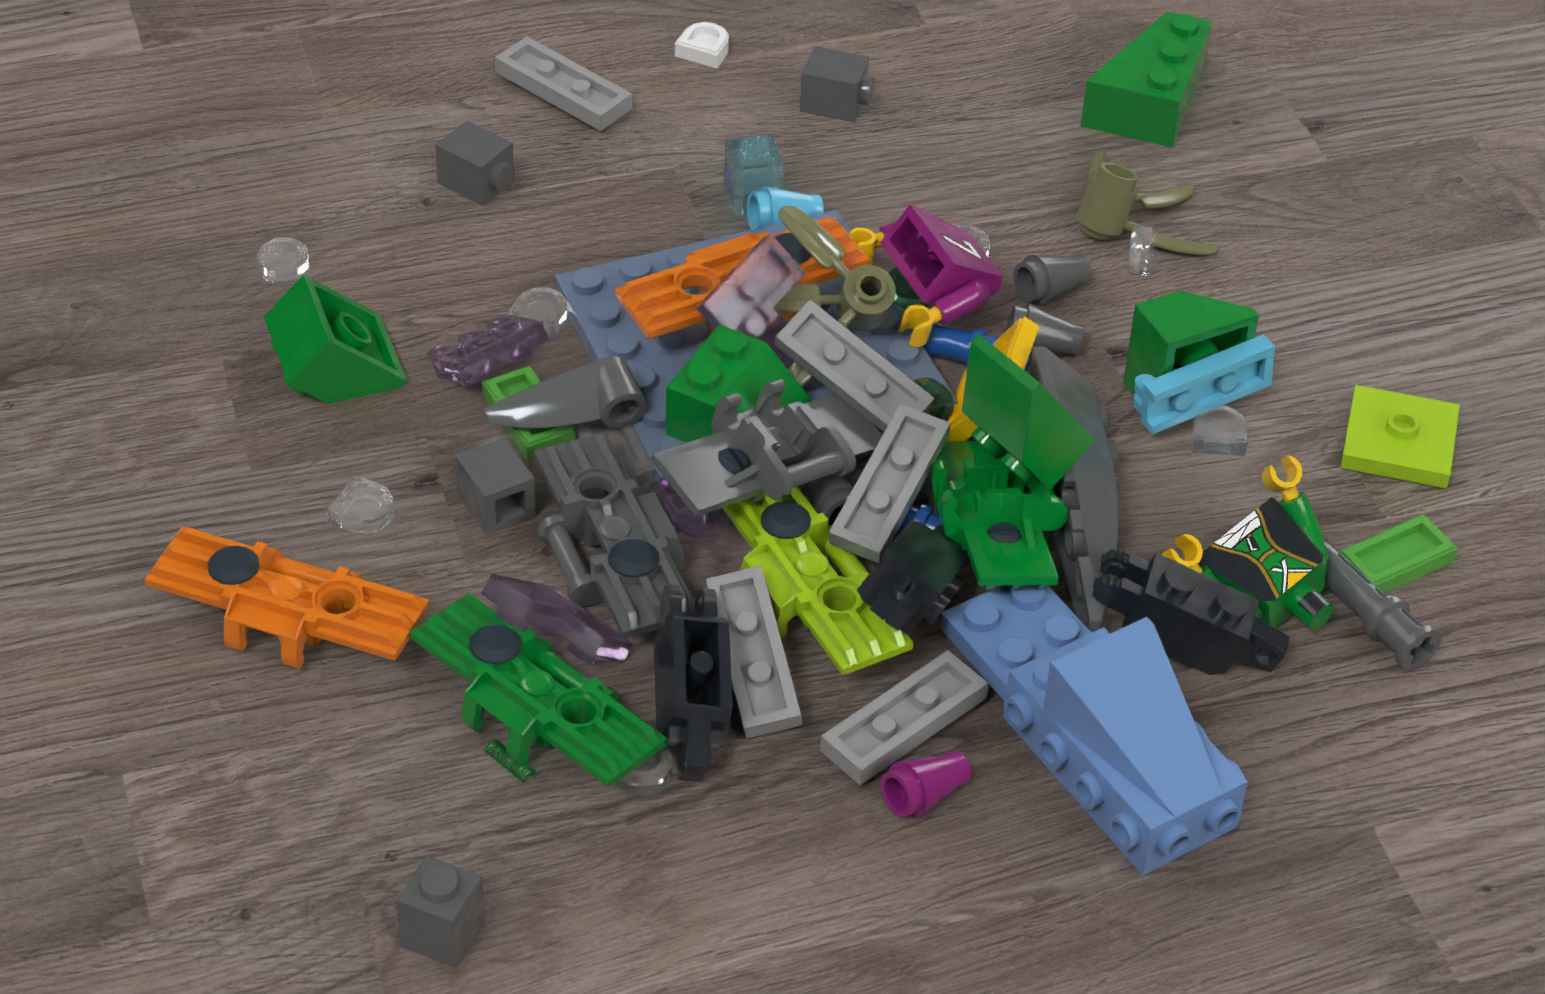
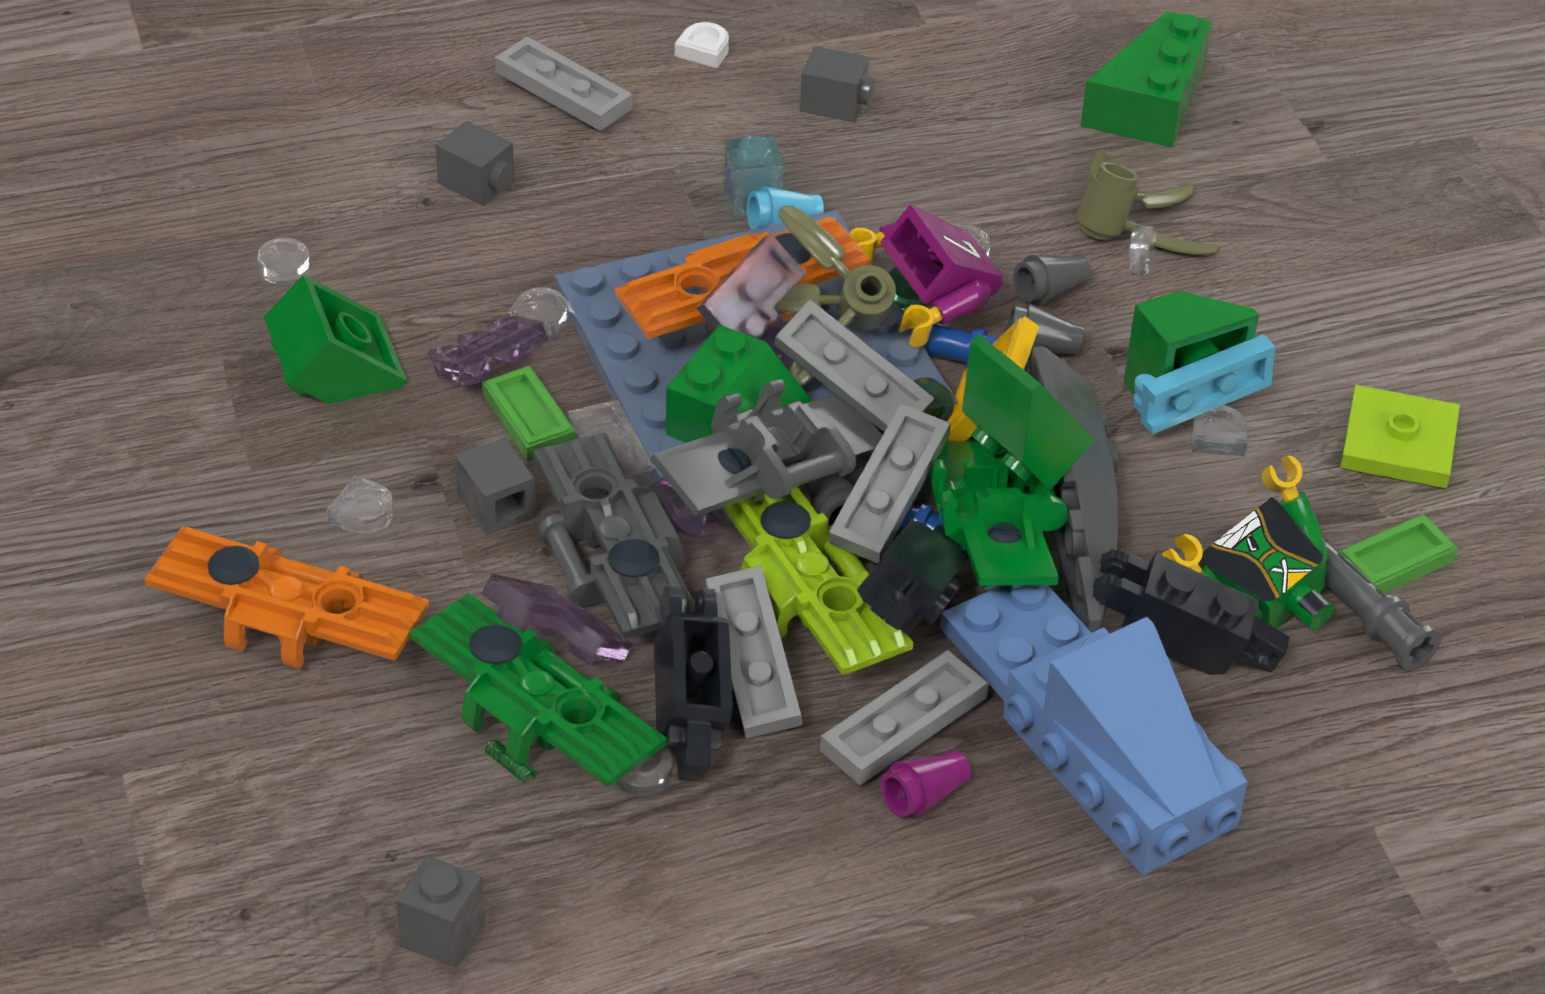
(577, 396): dark grey piece -> none

